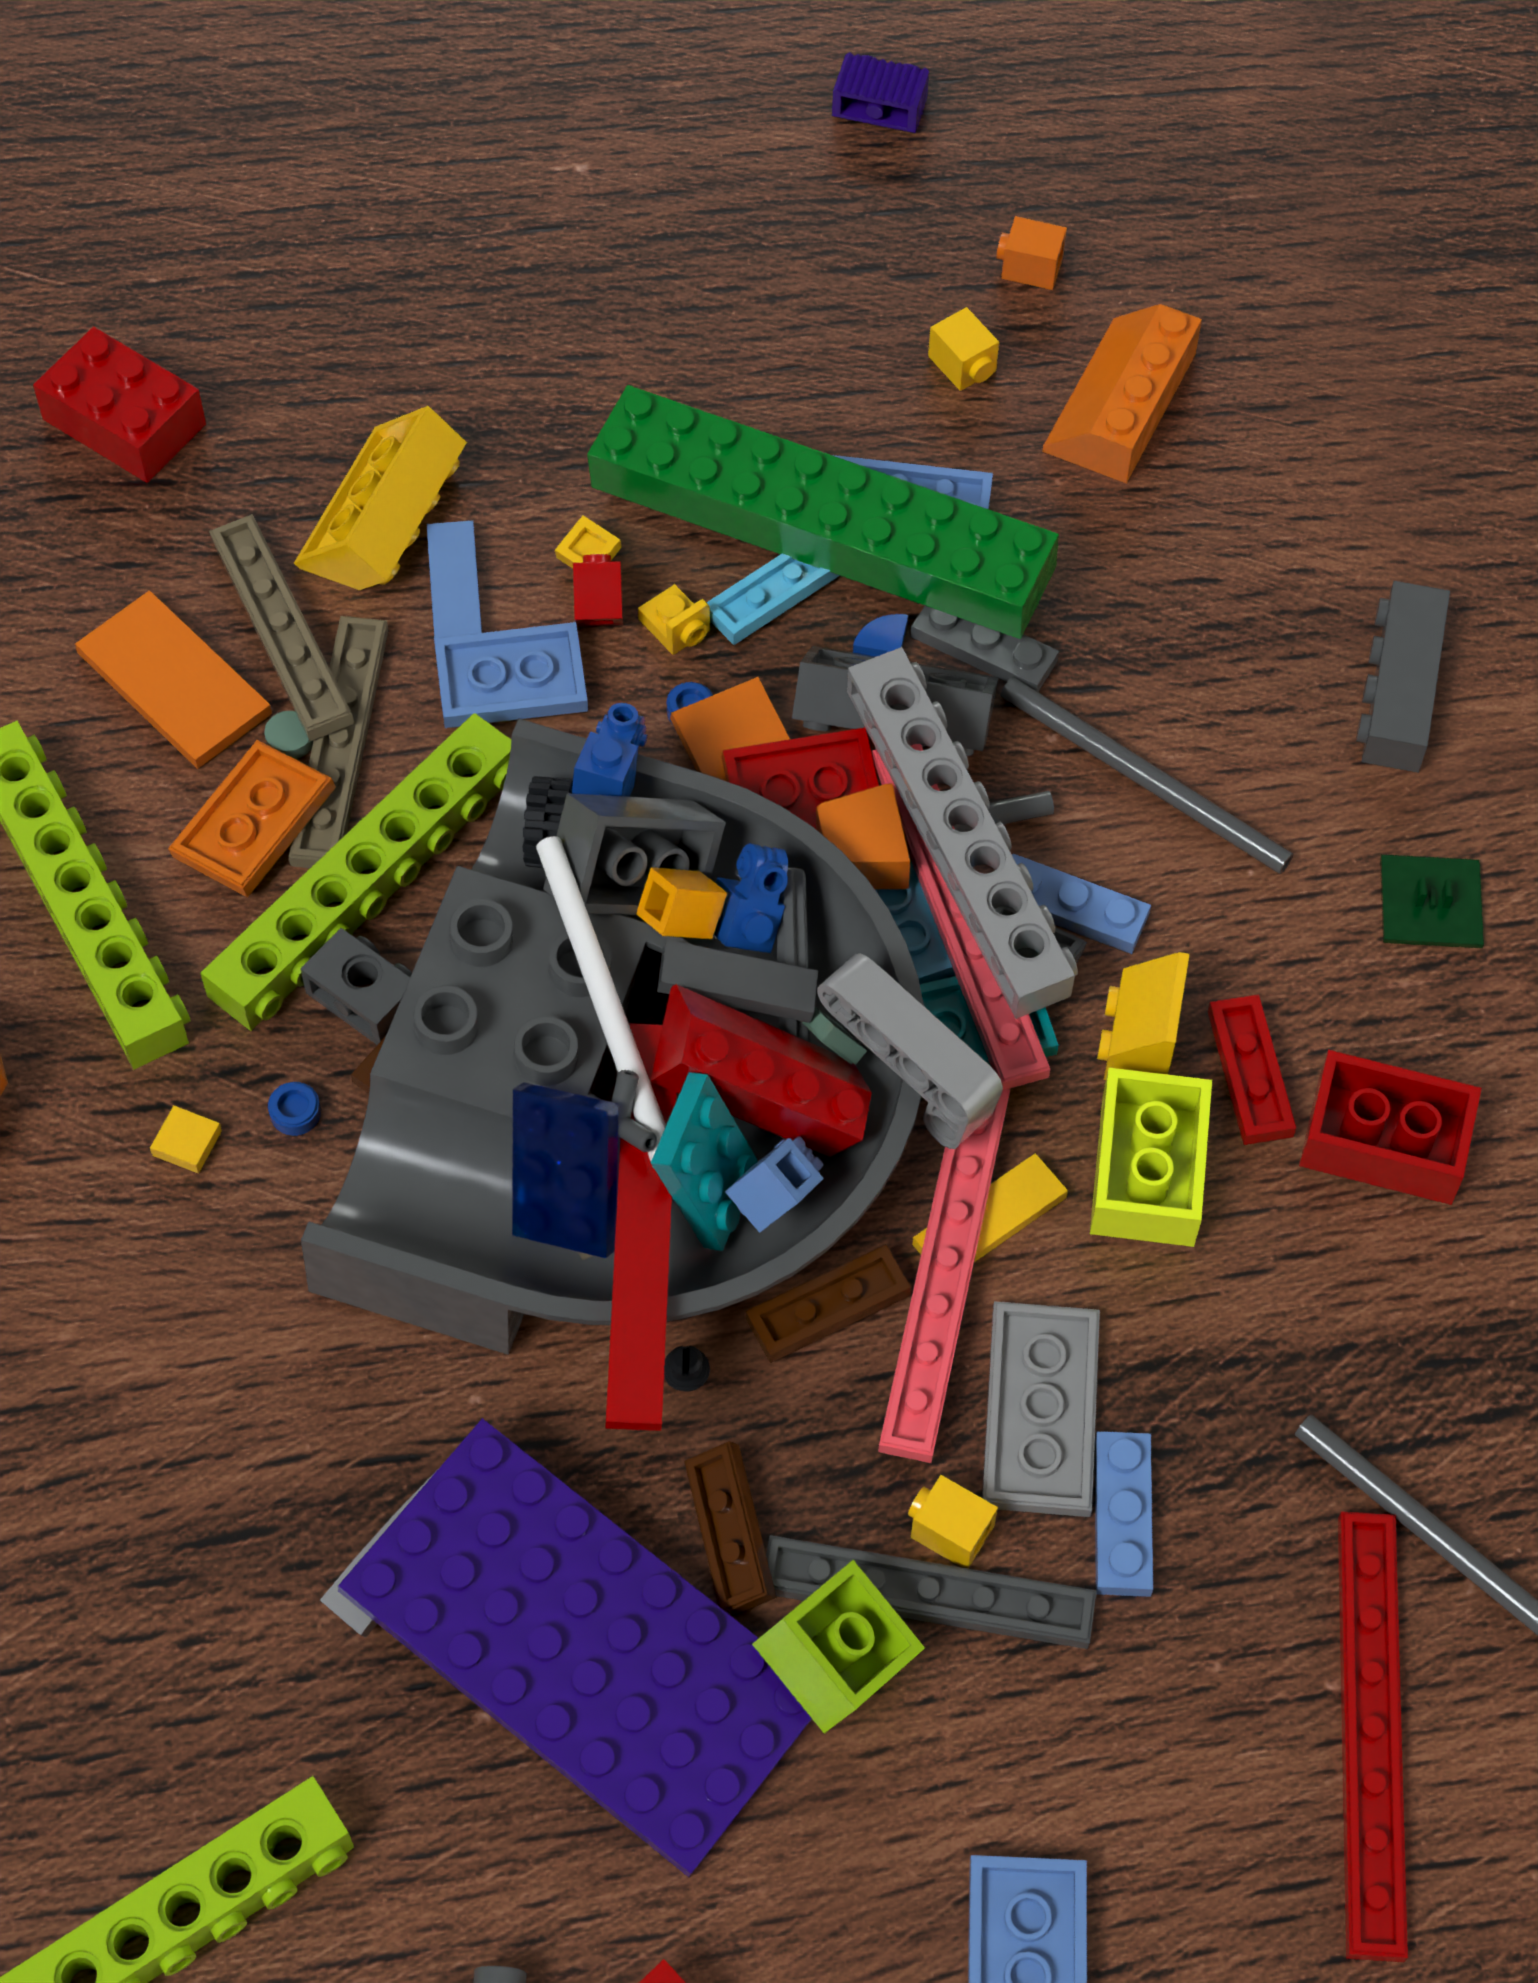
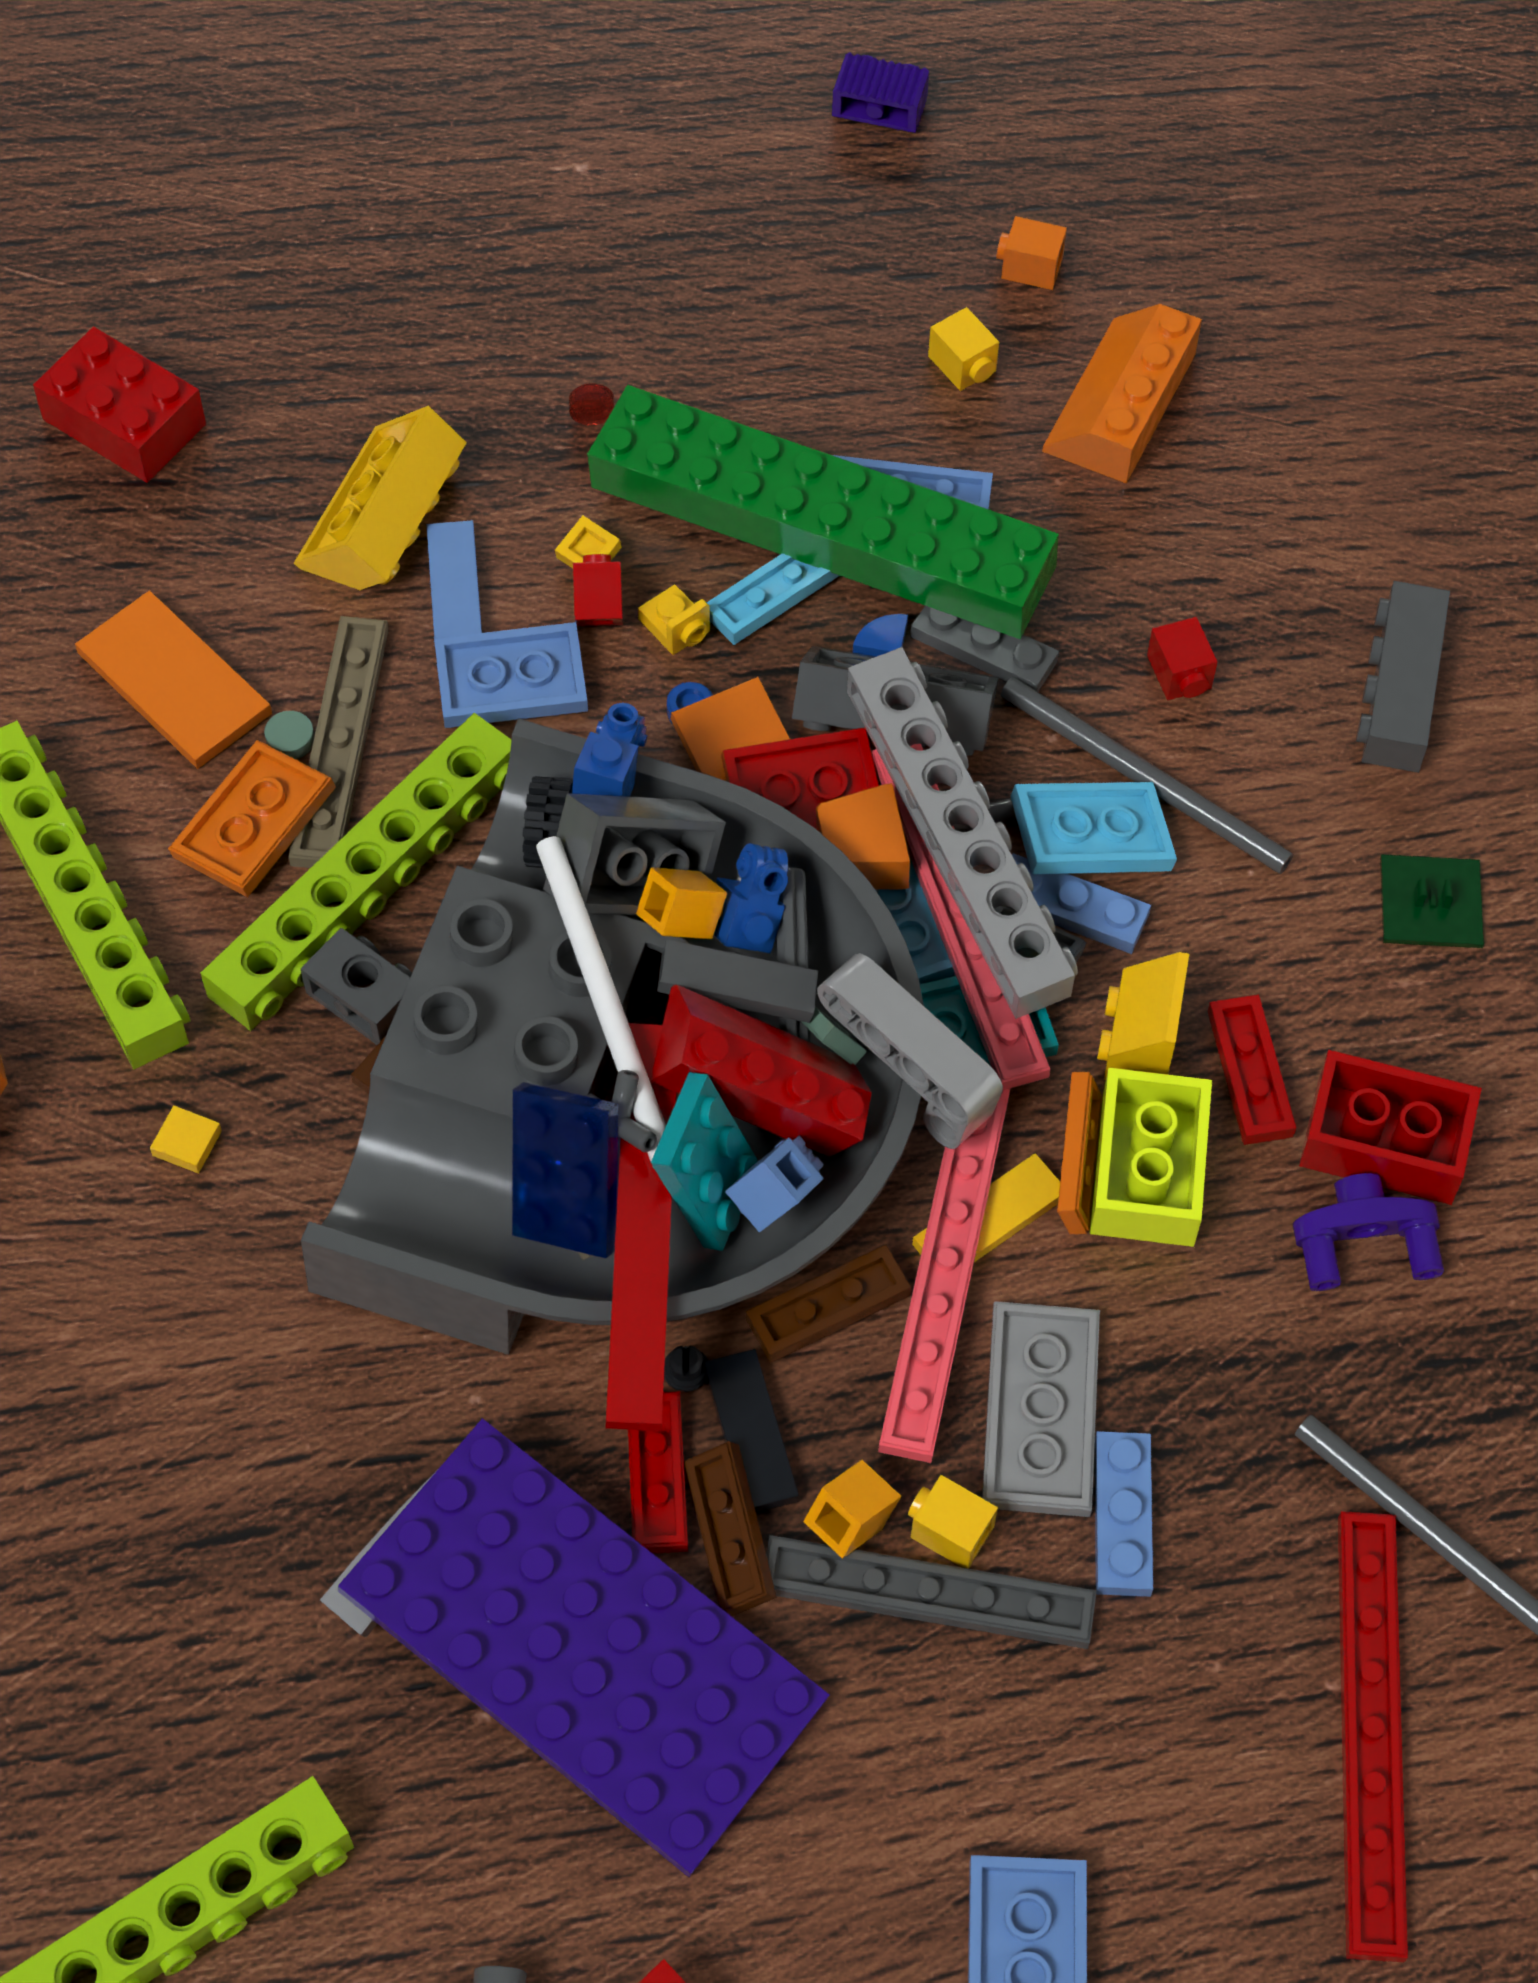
(281, 628): dark tan tile -> none
(294, 1108): blue tile -> none
(591, 404): none -> clear red tile
(659, 1482): none -> red tile
(750, 1422): none -> black tile
(838, 1646): lime brick -> none
(852, 1508): none -> light orange brick
(1080, 1153): none -> orange tile
(1093, 828): none -> medium azure plate
(1182, 659): none -> red brick
(1367, 1213): none -> dark purple connector

